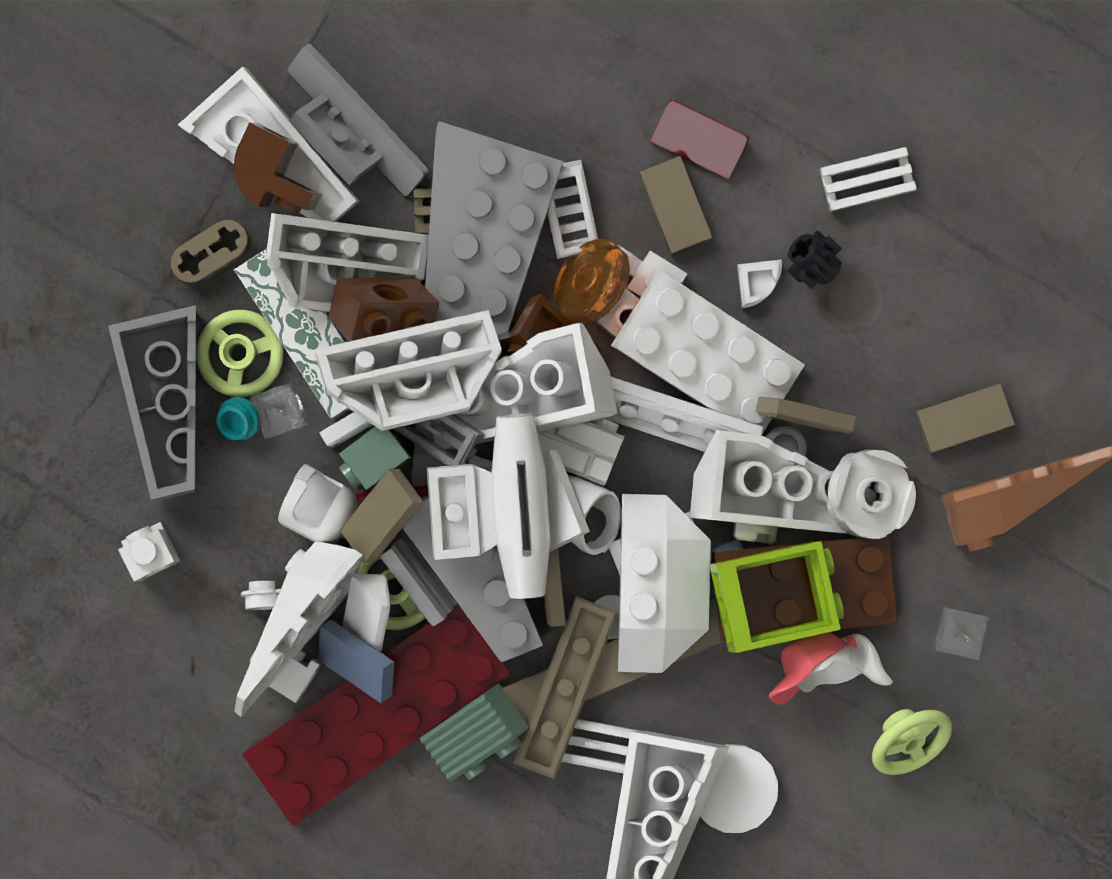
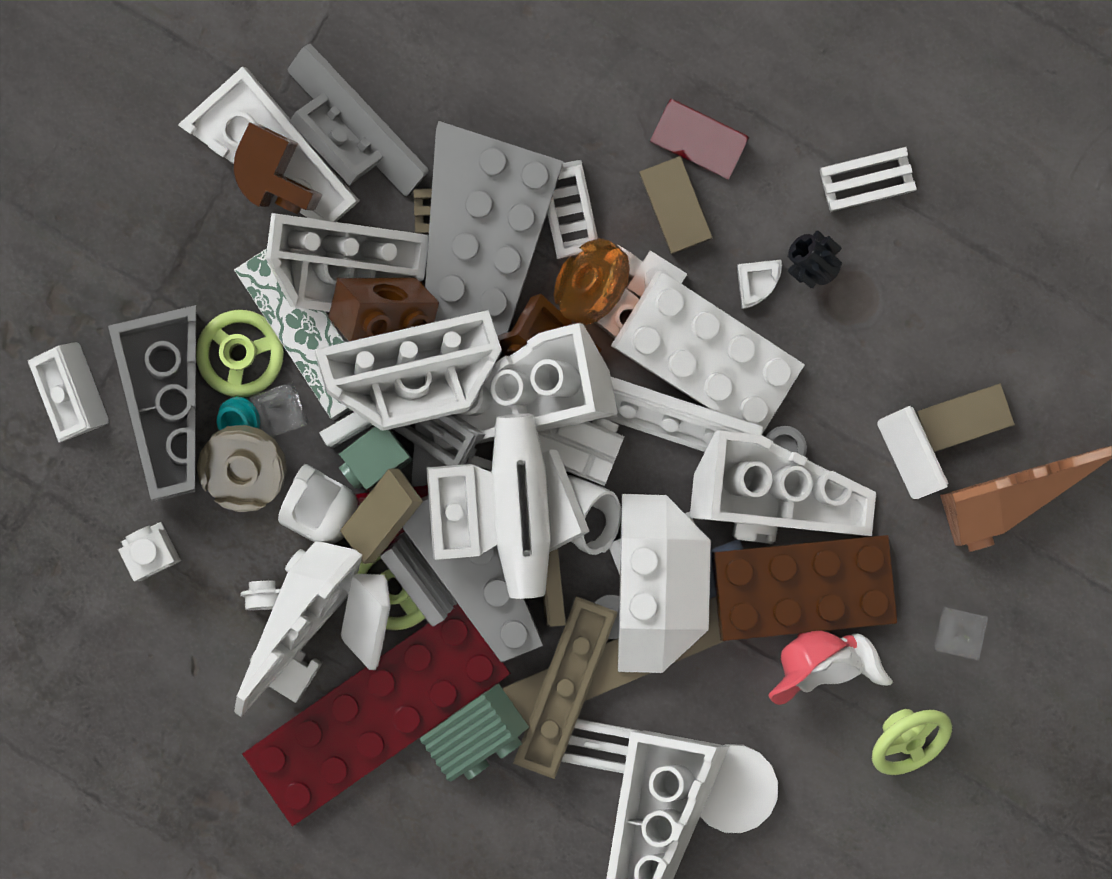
(68, 391): none -> white slope
(204, 242): dark tan beam -> none
(242, 468): none -> dark tan tile
(356, 661): sand blue tile -> none
(732, 609): lime window -> none
(805, 415): dark tan tile -> none
(847, 497): white plate -> none
(912, 453): none -> white slope

